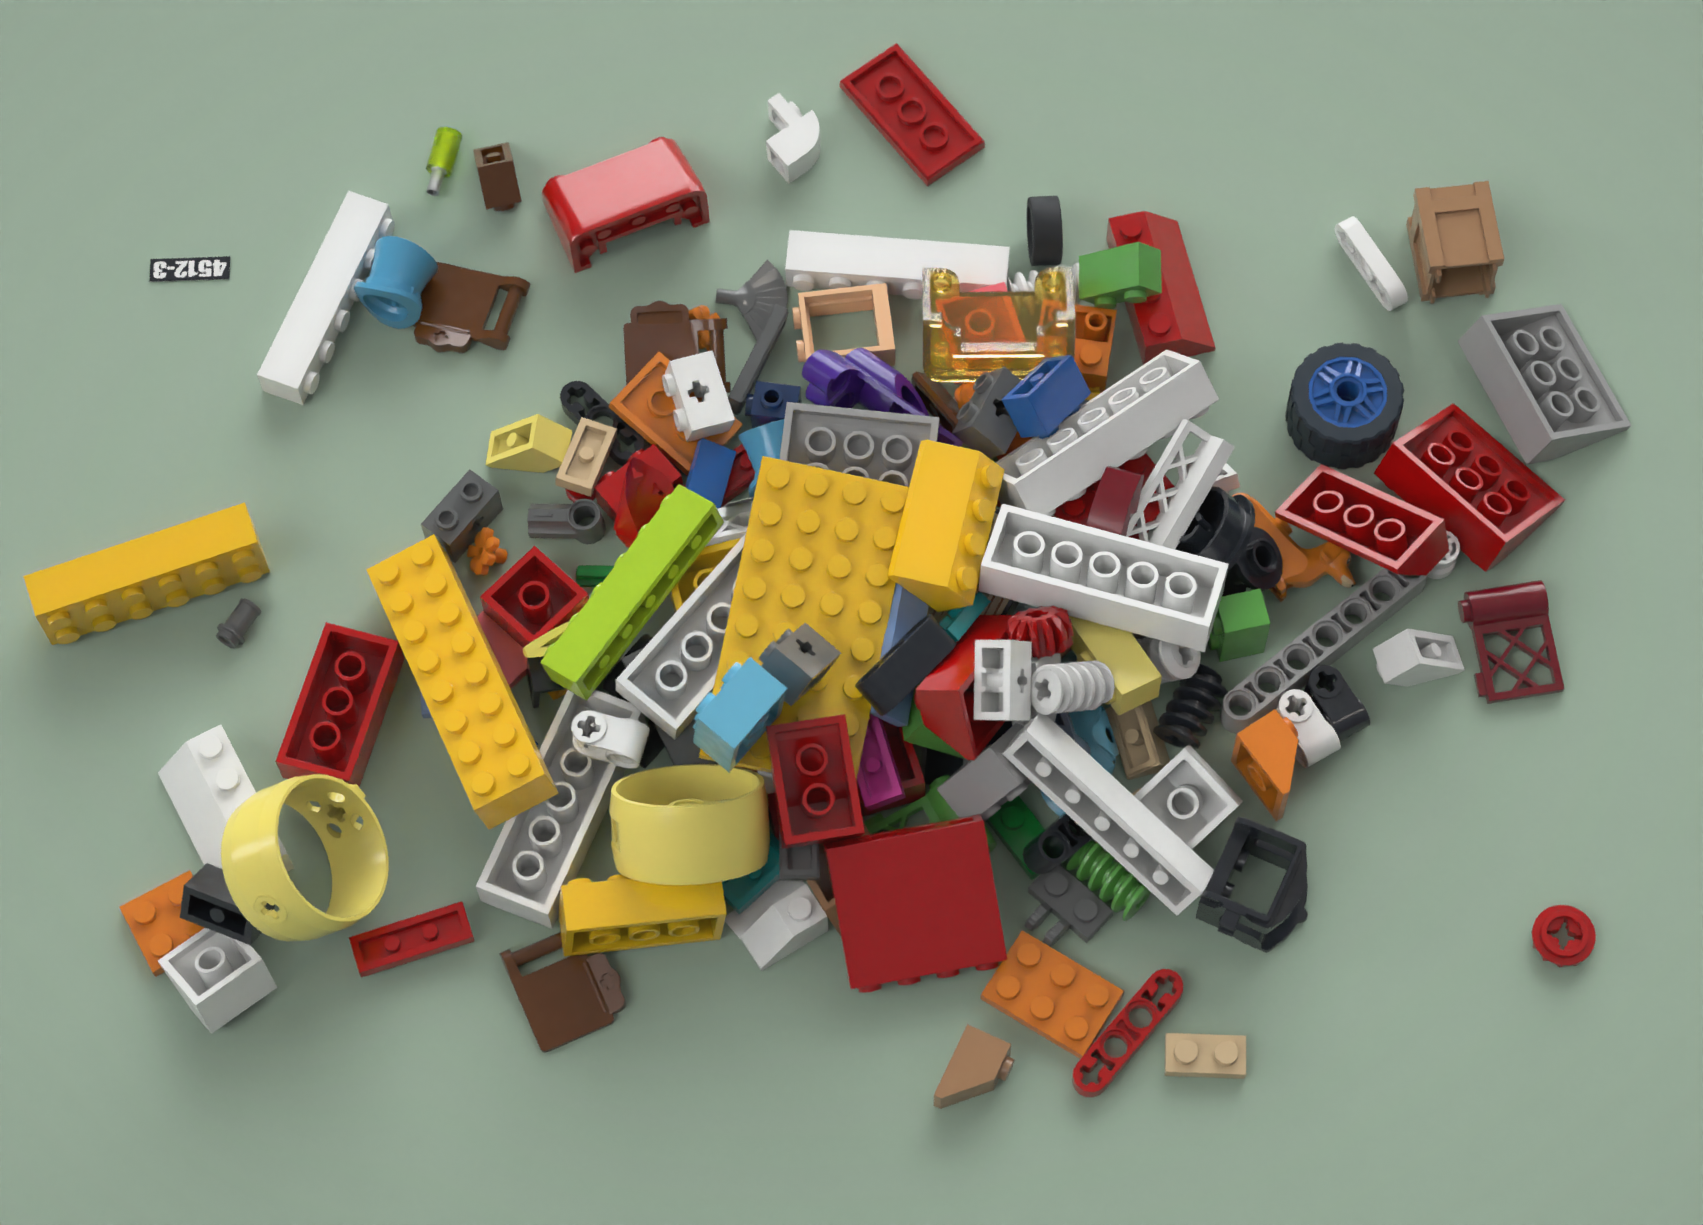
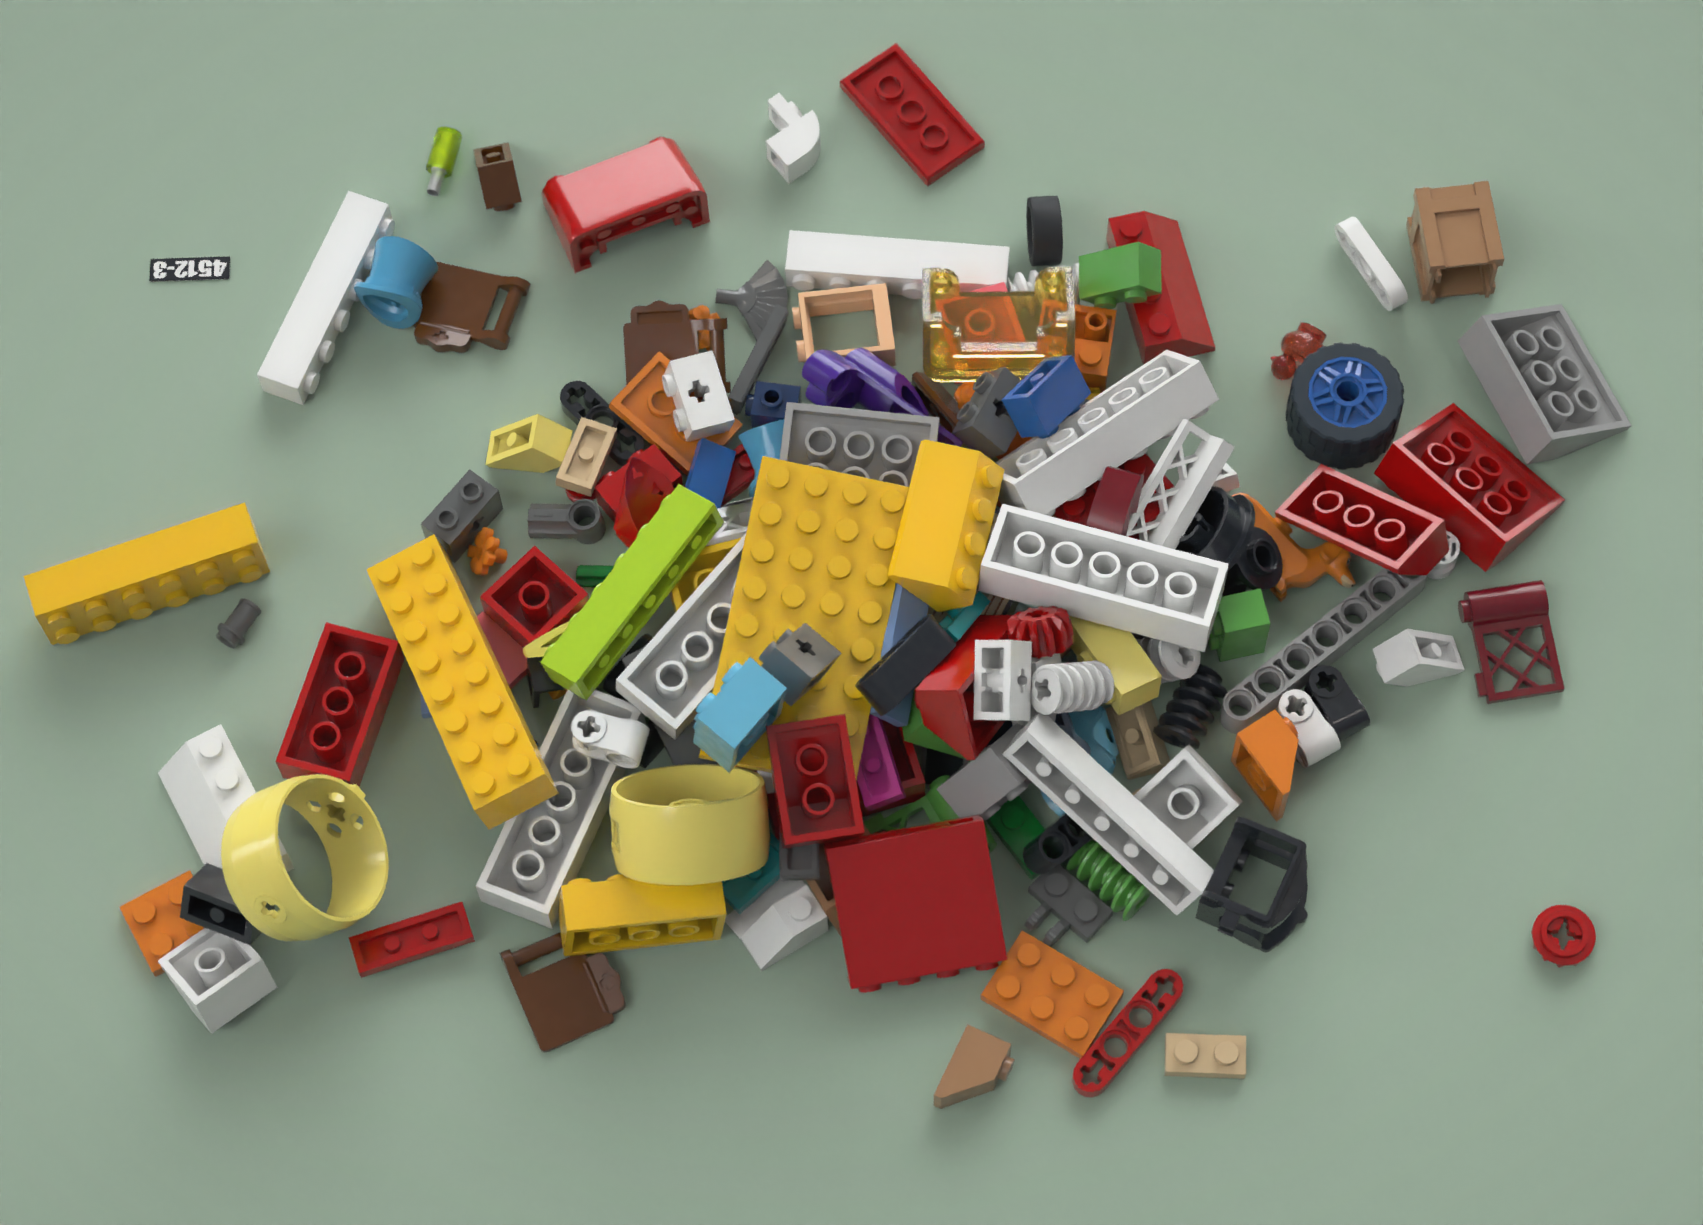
(1295, 347): none -> clear red animal

